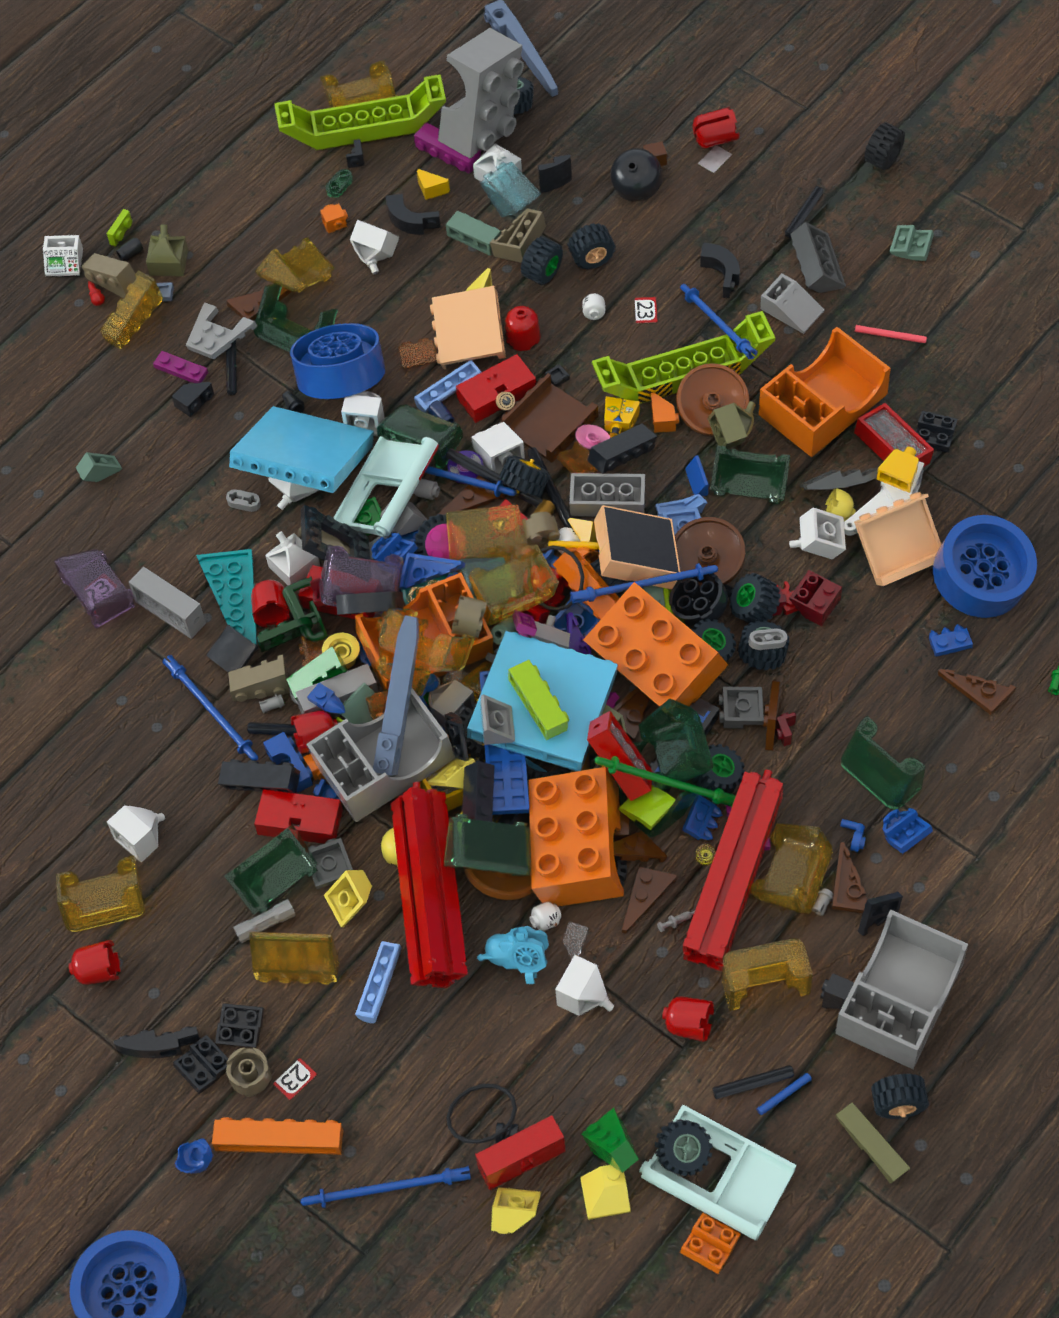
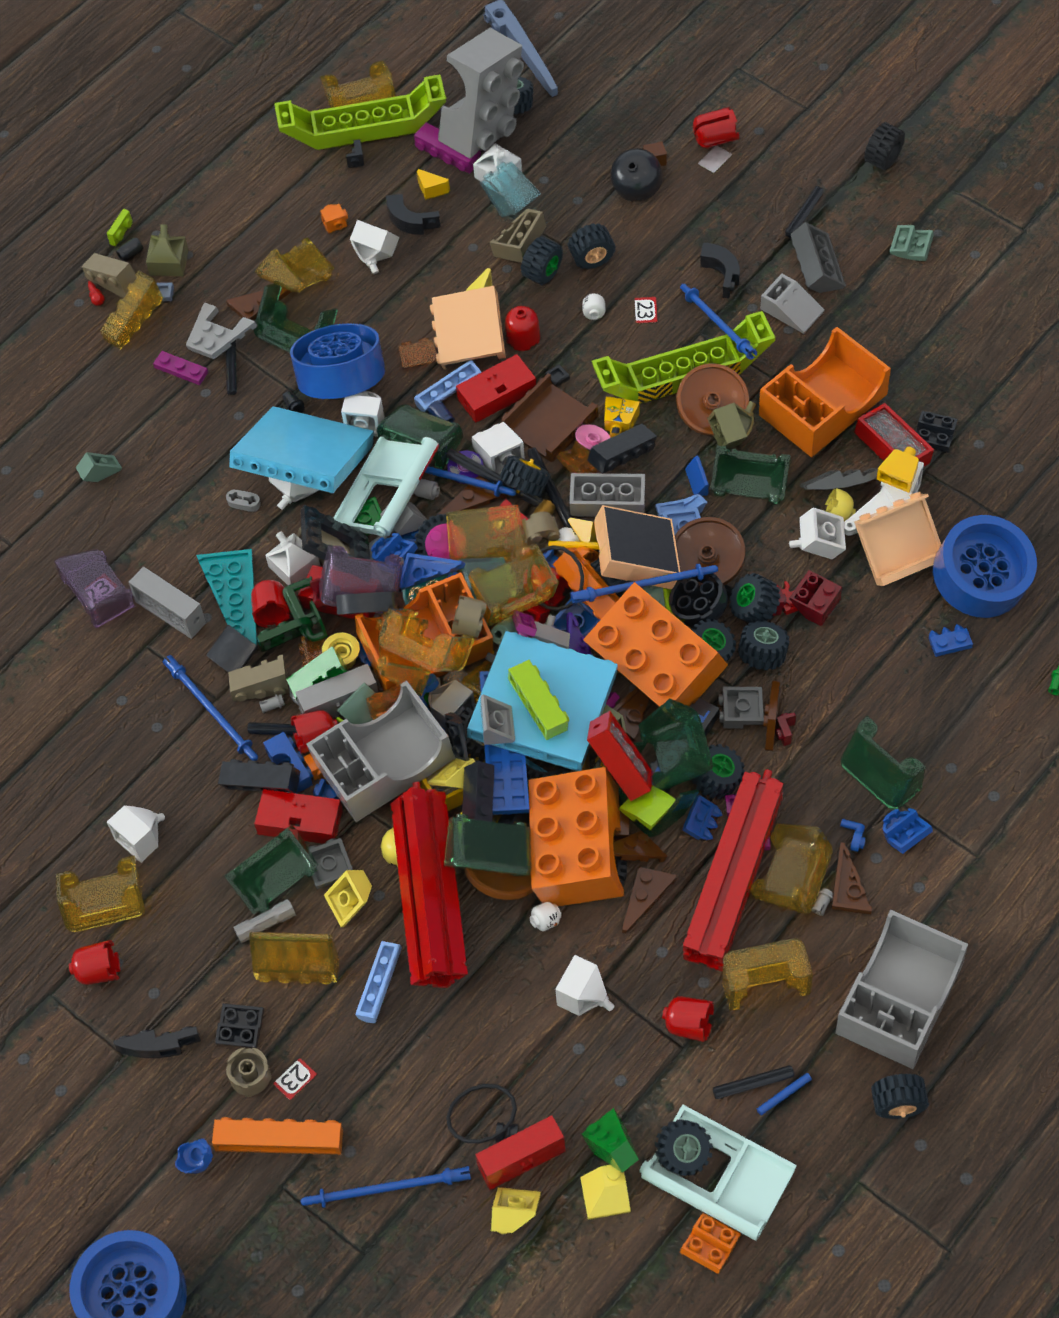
(62, 255): white slope -> none
(192, 397): black slope -> none
(202, 1064): black slope -> none
(326, 699): blue plate -> none
(341, 181): clear green plate -> none
(397, 704): sand blue piece -> none
(472, 232): sand green brick -> none
(505, 400): tan tile -> none
(518, 951): medium azure helmet -> none
(555, 174): black slope -> none
(575, 938): clear slope -> none
(663, 414): orange slope -> none
(673, 921): light grey piece -> none
(705, 854): clear yellow tile -> none
(717, 795): green bar -> none
(767, 639): light grey plate -> none
(835, 992): black slope -> none
(873, 1143): olive slope -> none
(877, 910): black wing -> none
(890, 334): coral piece -> none
(982, 692): reddish brown wing -> none

